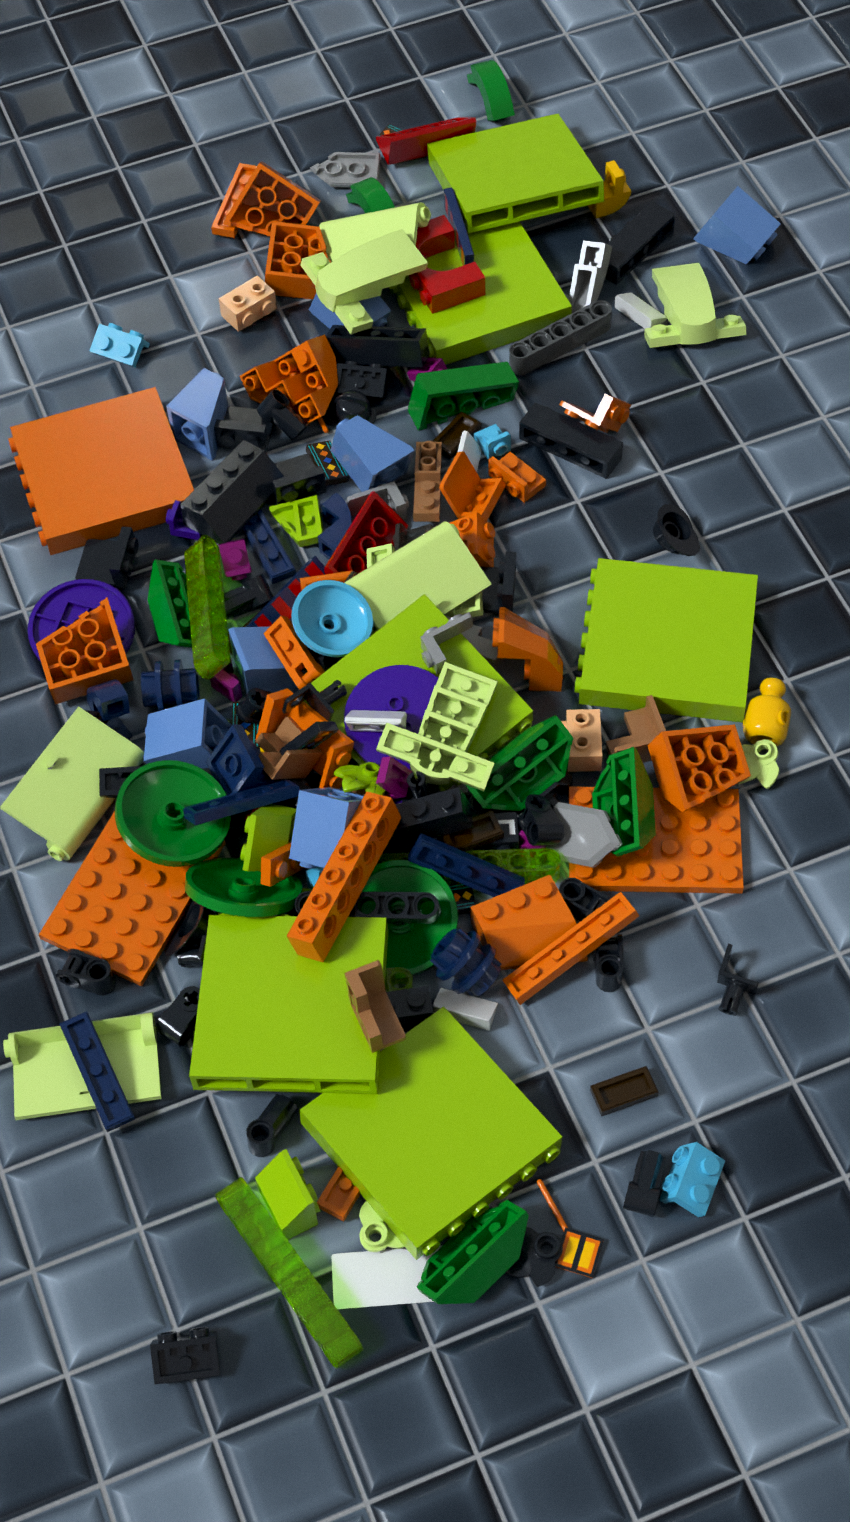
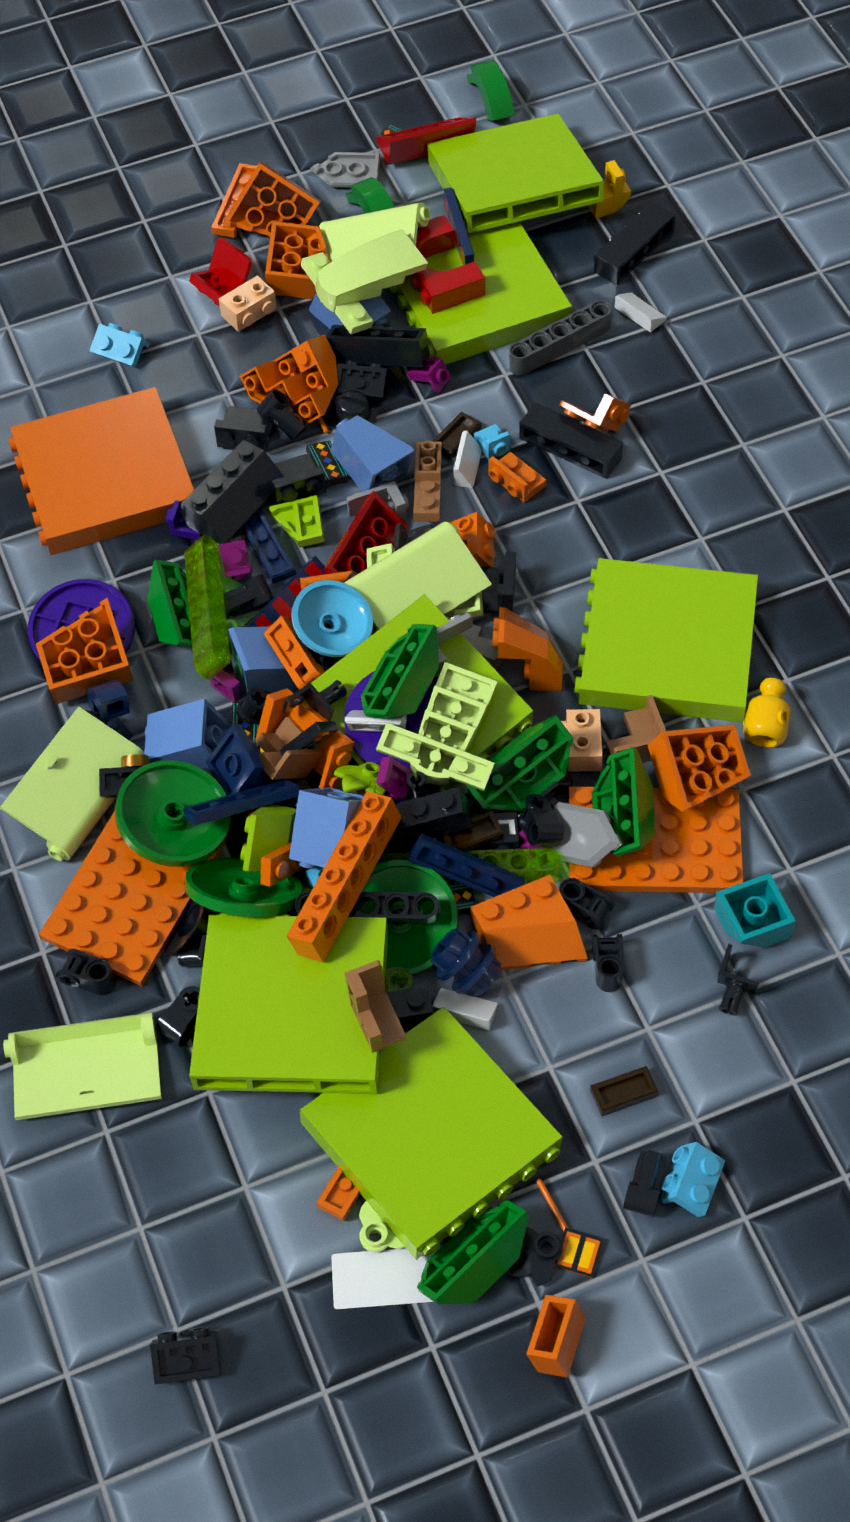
(97, 1071): dark blue tile -> none
(108, 559): black bracket -> none
(134, 760): none -> pearl gold tile
(169, 687): dark blue piece -> none
(196, 410): medium blue slope -> none
(226, 272): none -> red bracket
(271, 1124): black piece -> none
(287, 1195): lime slope -> none
(289, 1273): clear neon green beam -> none
(338, 516): dark blue brick -> none
(403, 674): none -> green wedge
(463, 389): green wedge -> none
(468, 492): orange bracket -> none
(556, 1336): none -> orange brick
(570, 948): orange plate -> none
(589, 274): light grey slope -> none
(675, 531): black piece -> none
(689, 309): yellowish green slope -> none
(739, 228): medium blue slope -> none
(755, 912): none -> teal slope
(762, 766): yellowish green plate -> none

